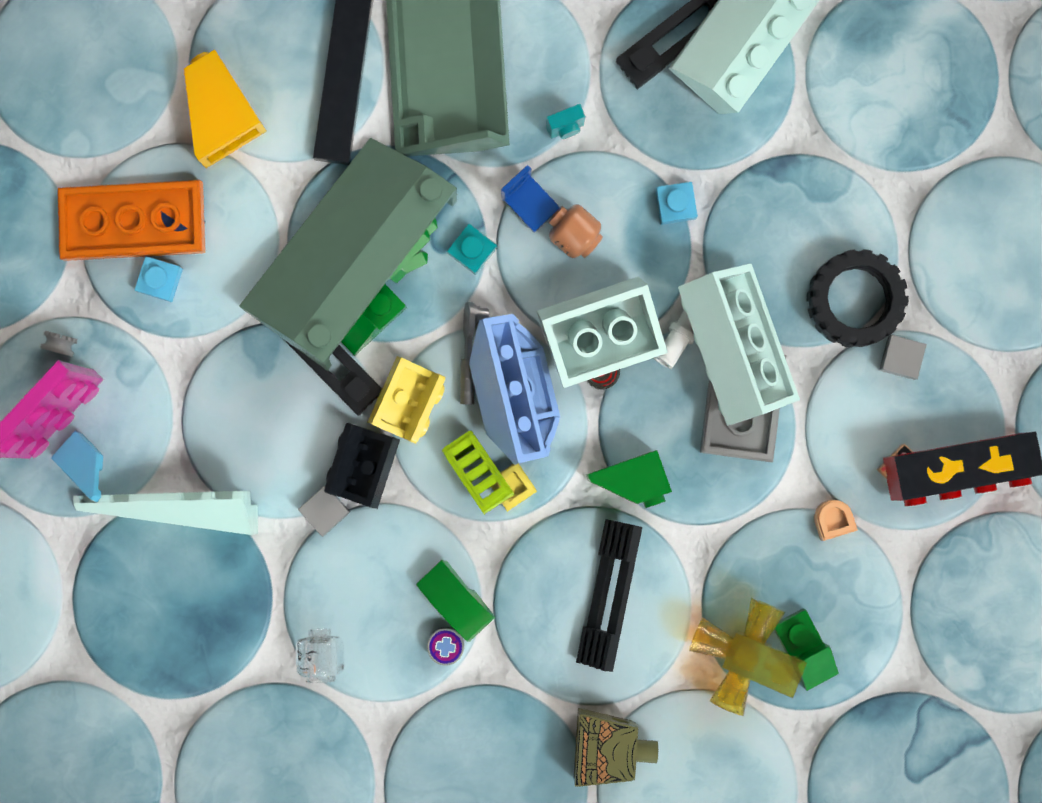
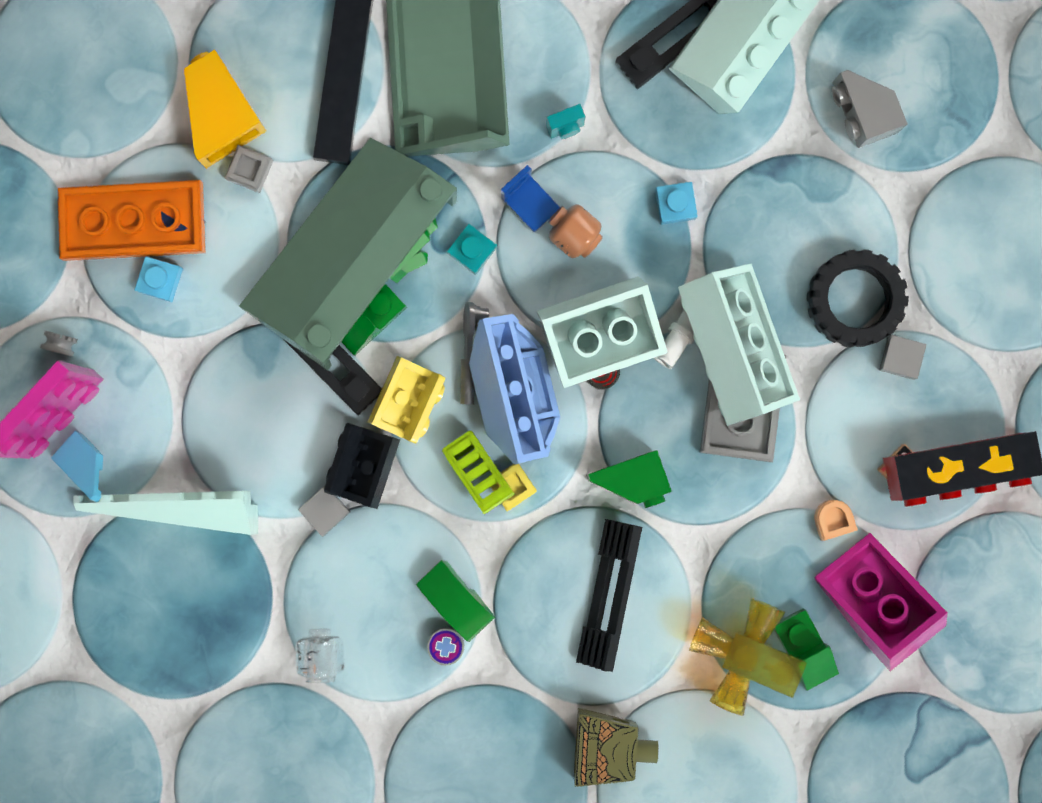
(249, 169): none -> light grey tile
(869, 108): none -> light grey slope
(882, 601): none -> dark pink slope

